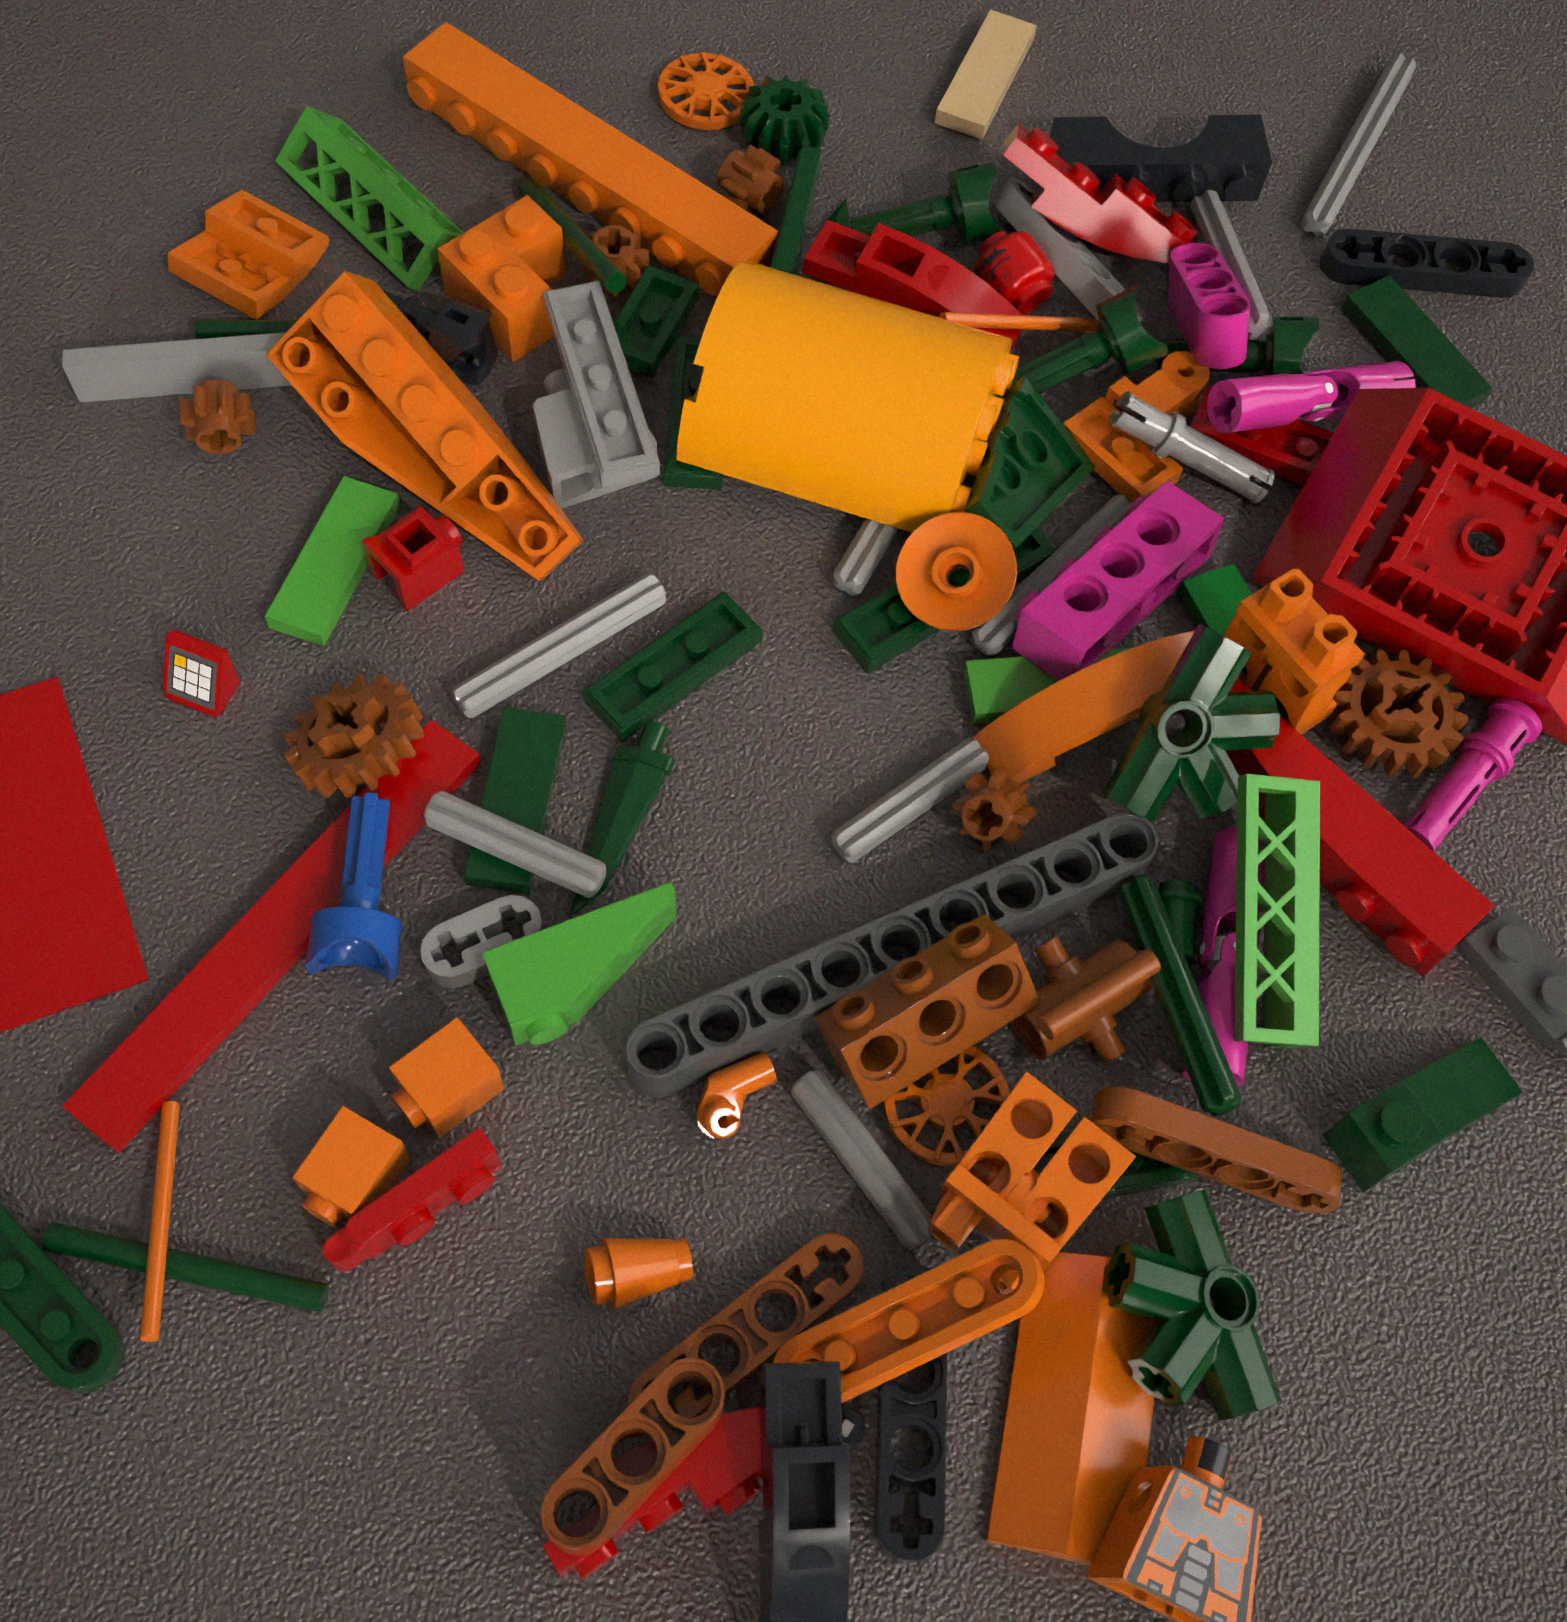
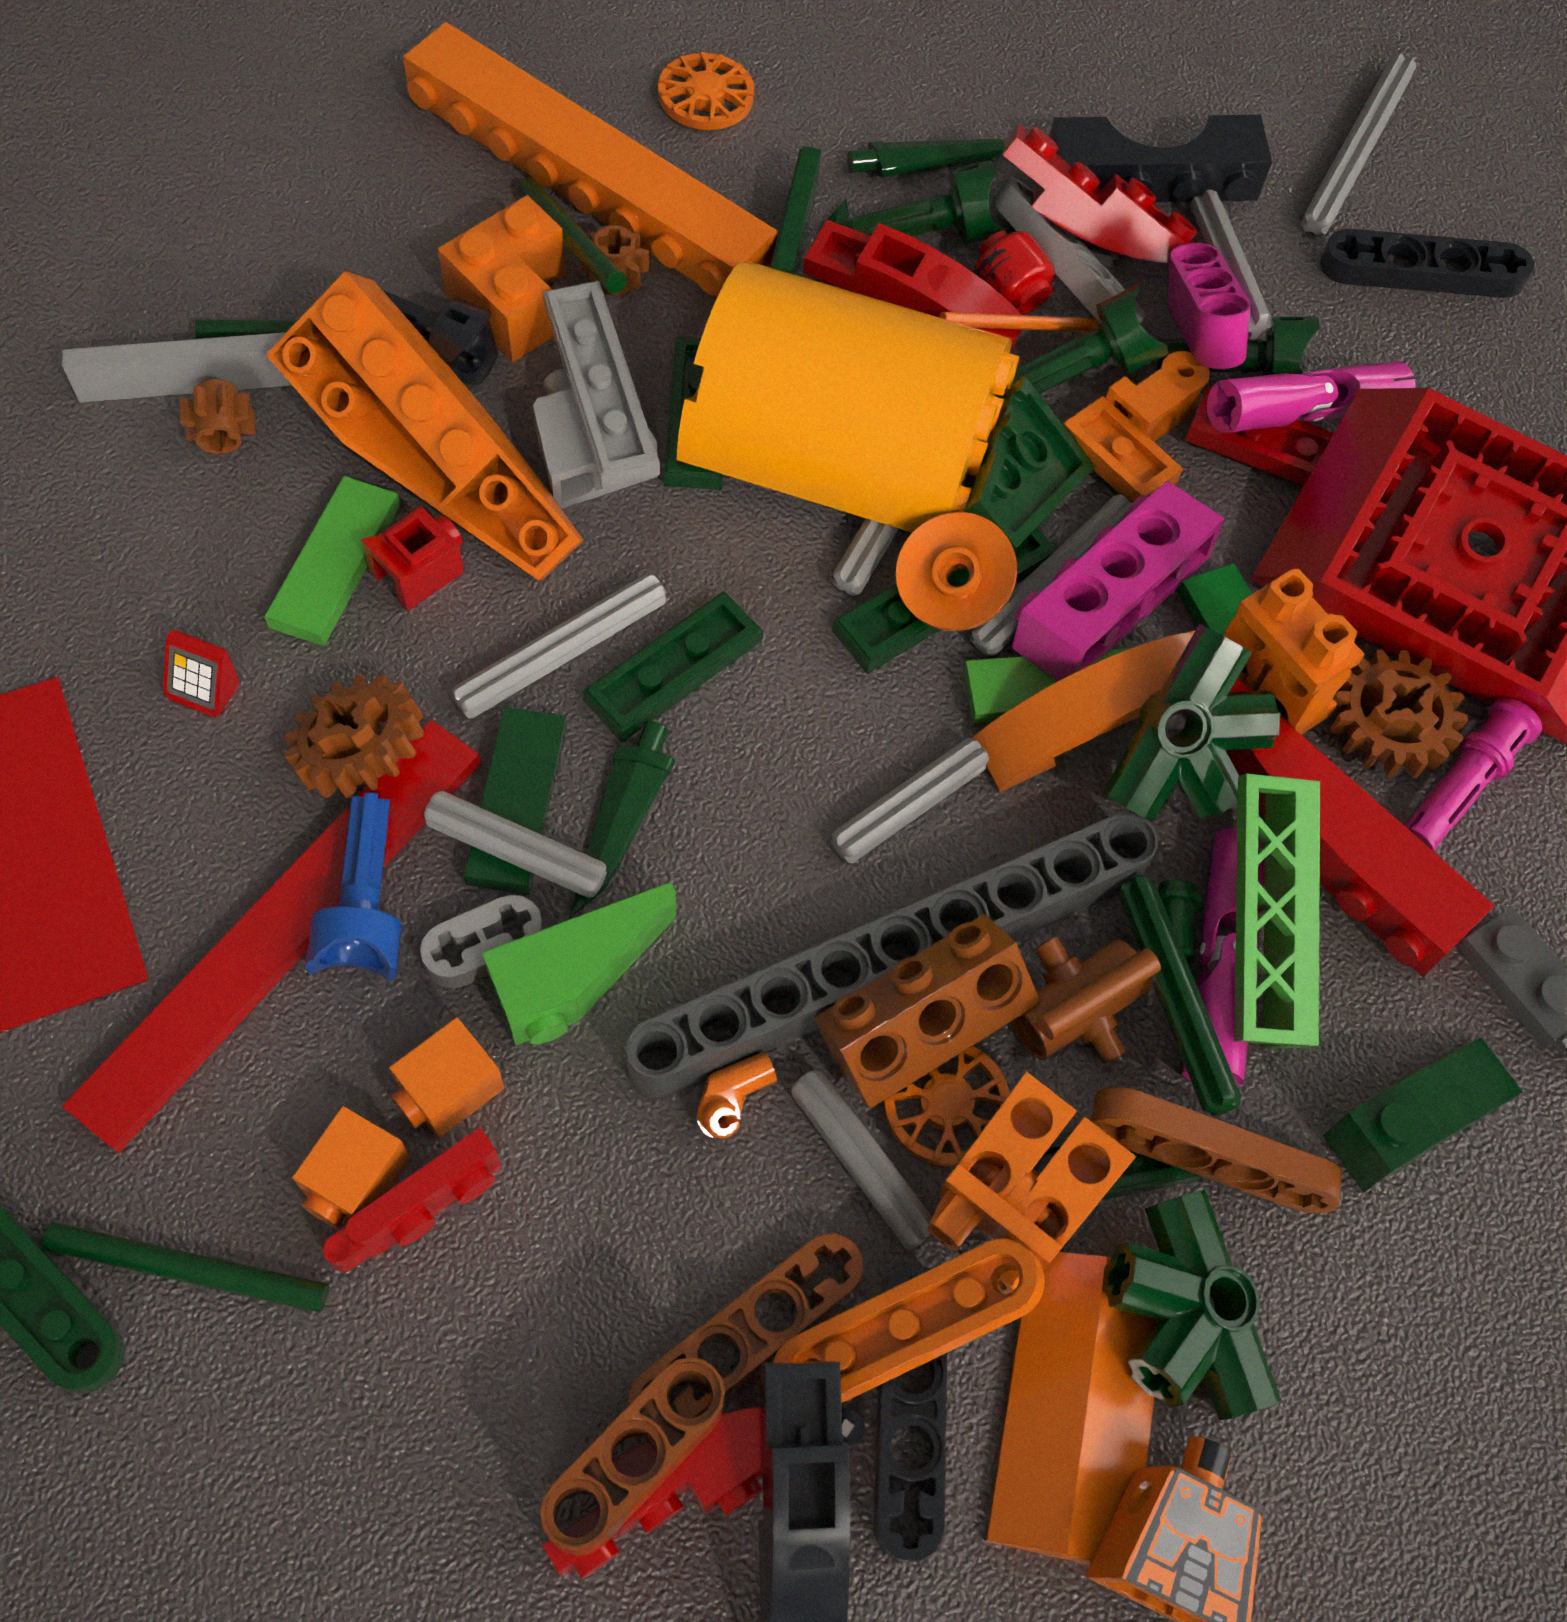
(160, 1223): orange axle -> none
(248, 254): orange slope -> none
(384, 183): bright green fence -> none
(635, 1268): orange cone -> none
(654, 318): dark green plate -> none
(751, 179): dark orange gear -> none
(784, 117): dark green gear -> none
(903, 157): none -> dark green bar
(982, 818): dark orange gear -> none
(985, 74): tan tile -> none
(1171, 436): light grey pin -> none
(1410, 337): dark green tile -> none

